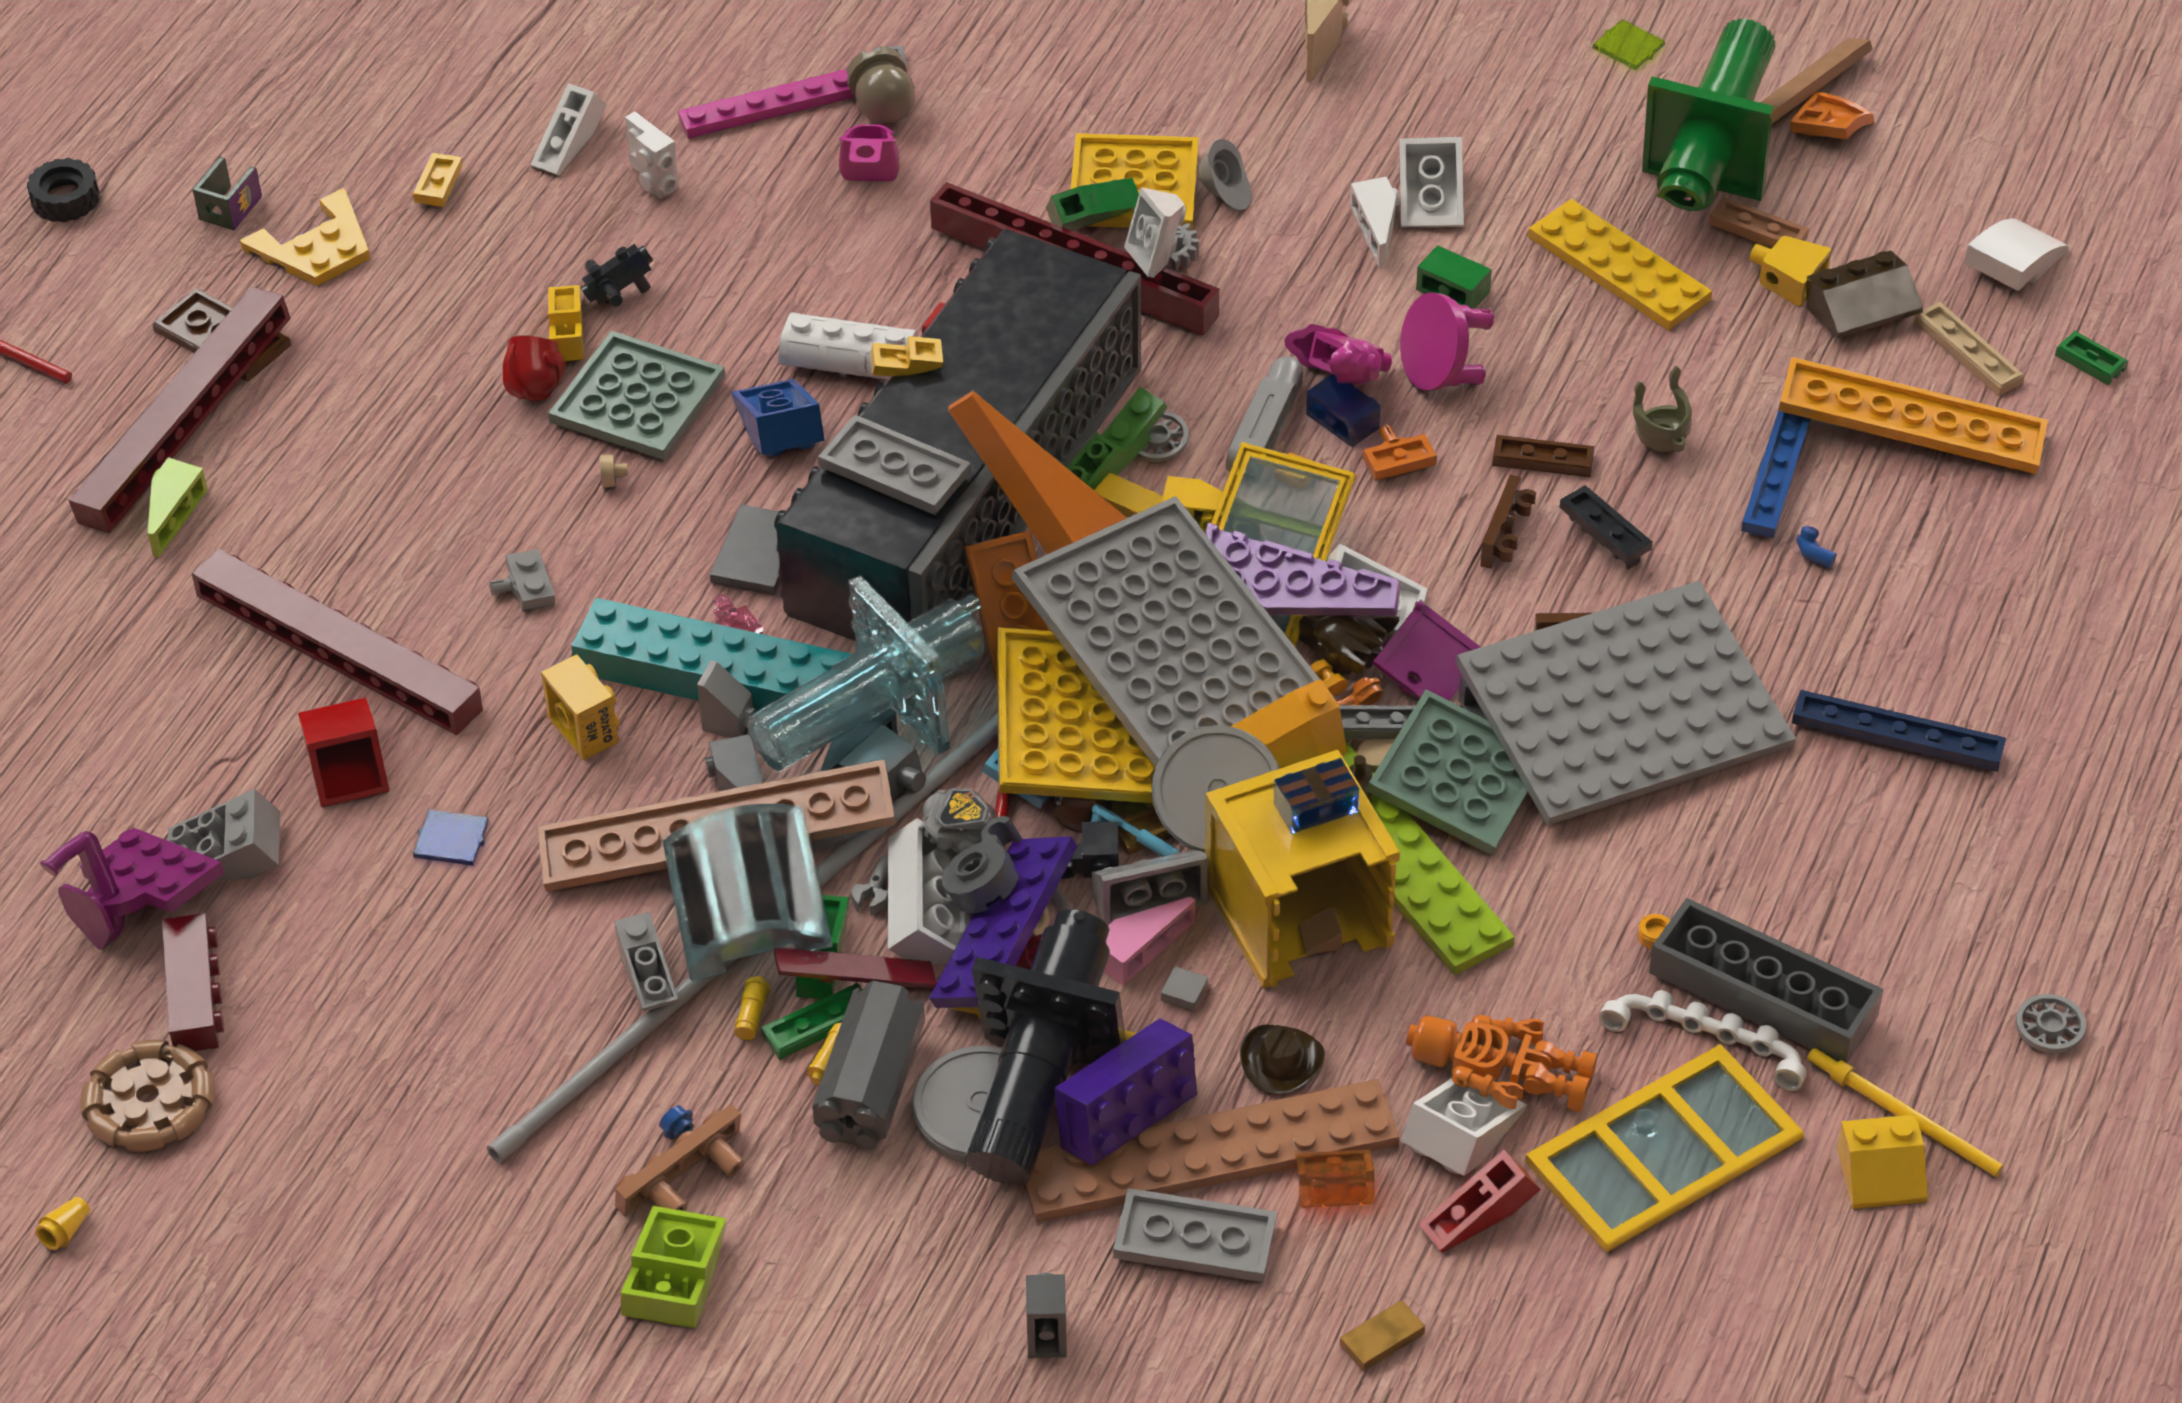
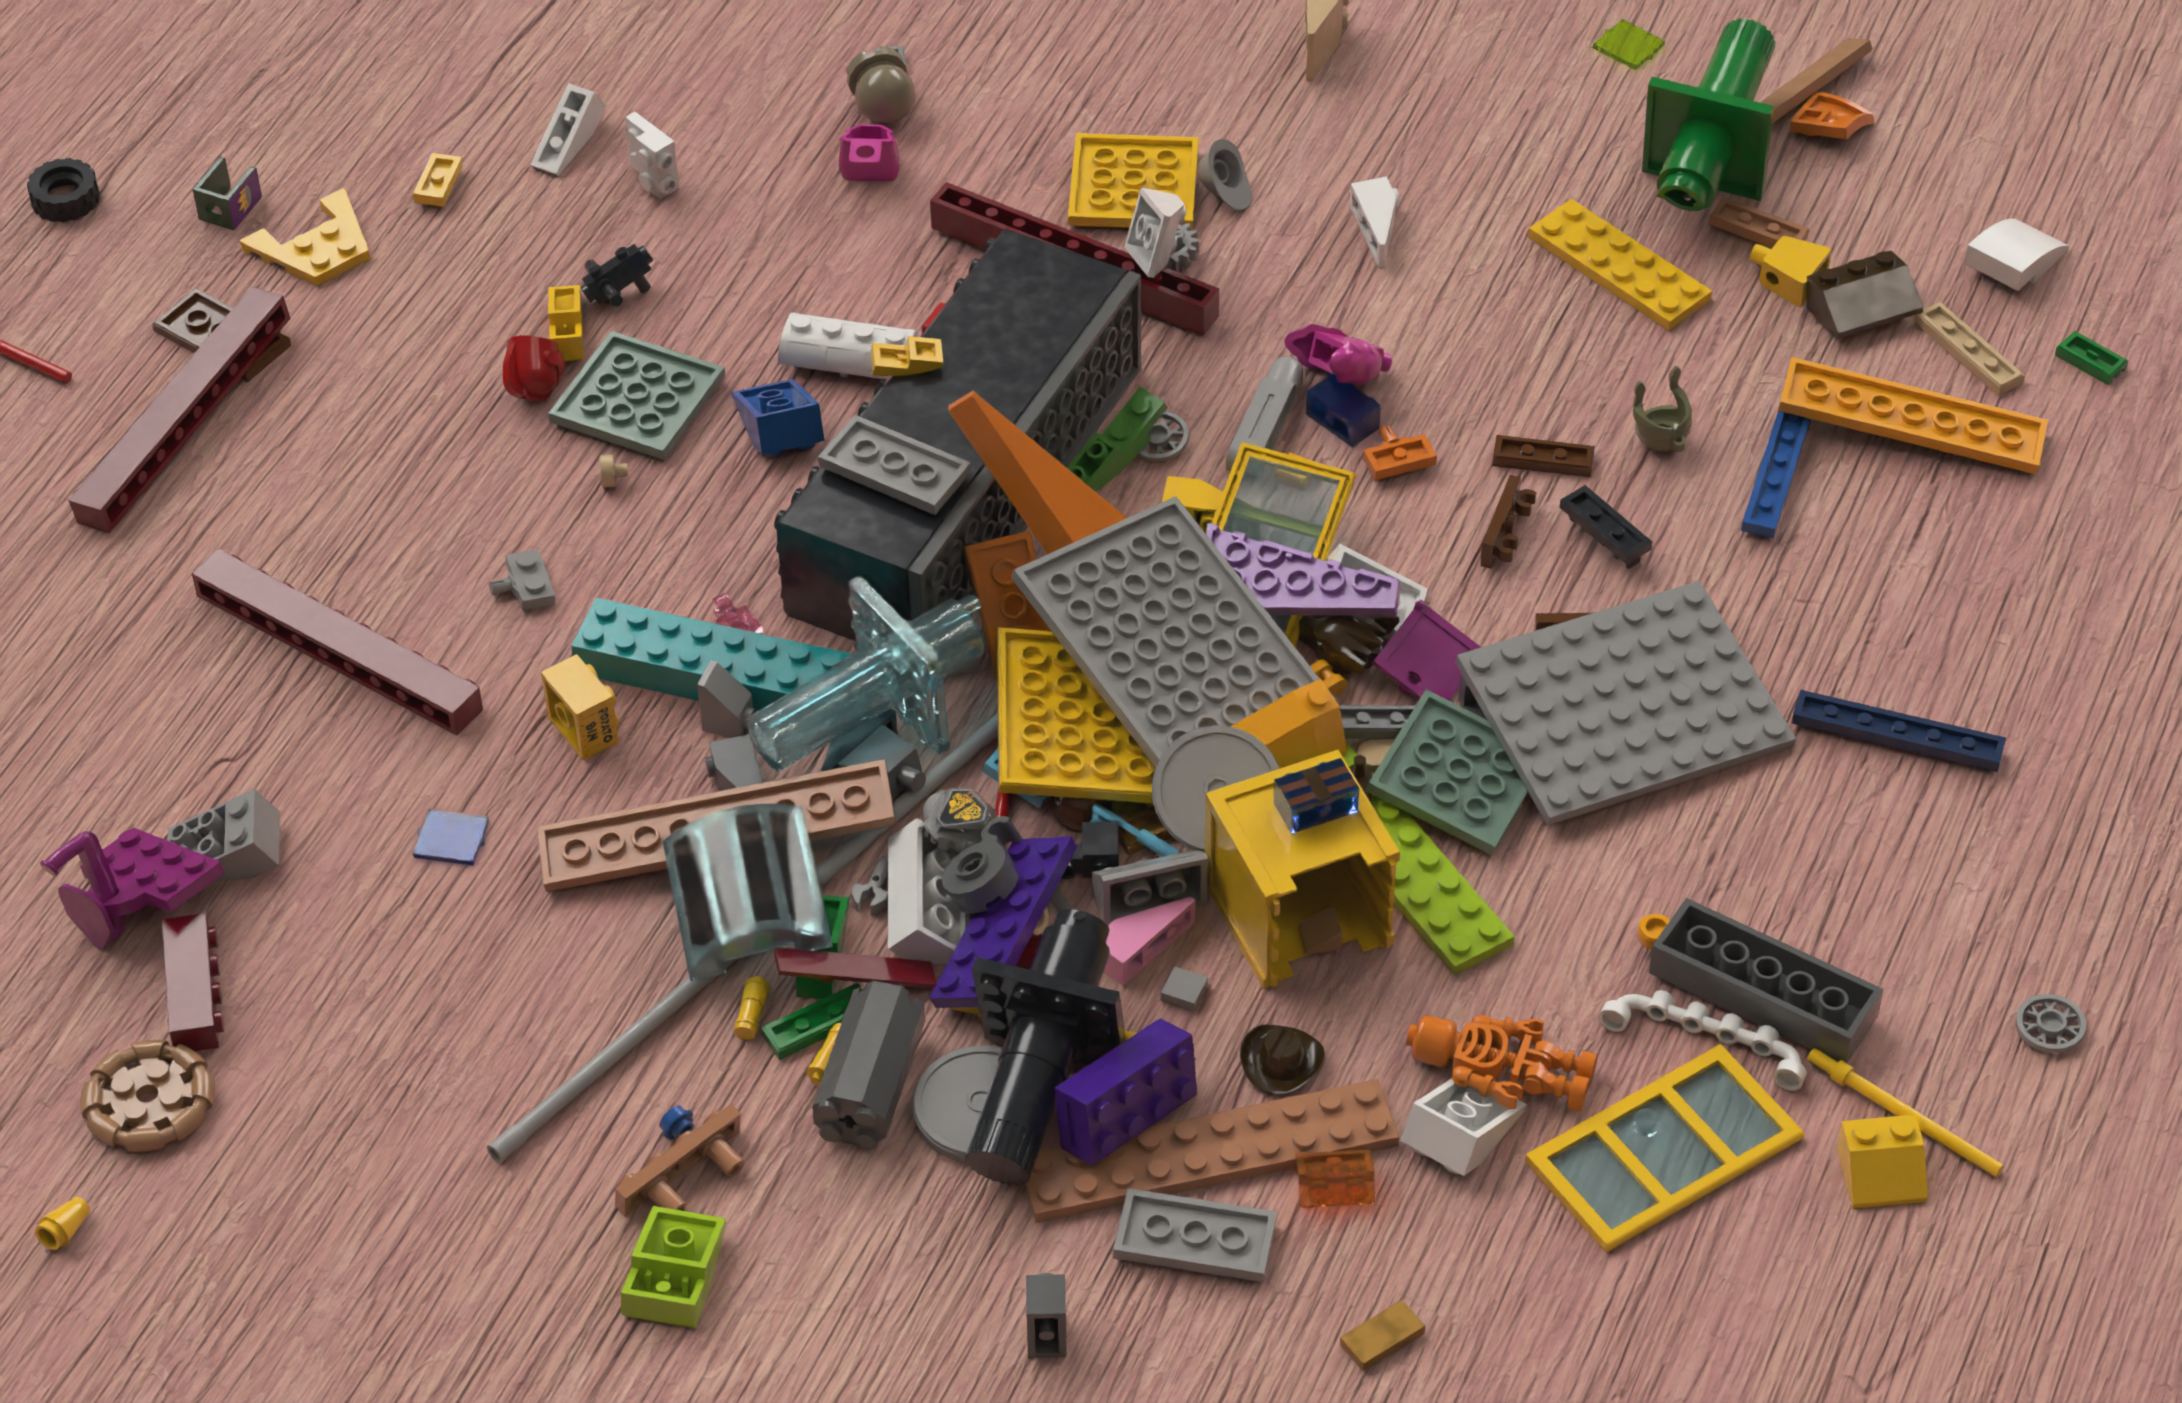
(173, 497): lime slope -> none
(344, 752): red slope -> none
(644, 961): light grey slope -> none
(749, 552): tile -> none
(765, 104): dark pink plate -> none
(1092, 203): green slope -> none
(1126, 495): yellow tile -> none
(1365, 692): orange plate -> none
(1431, 182): white slope -> none
(1437, 342): dark pink piece -> none
(1454, 276): green brick -> none
(1481, 1202): red slope -> none
(1811, 550): blue arm -> none

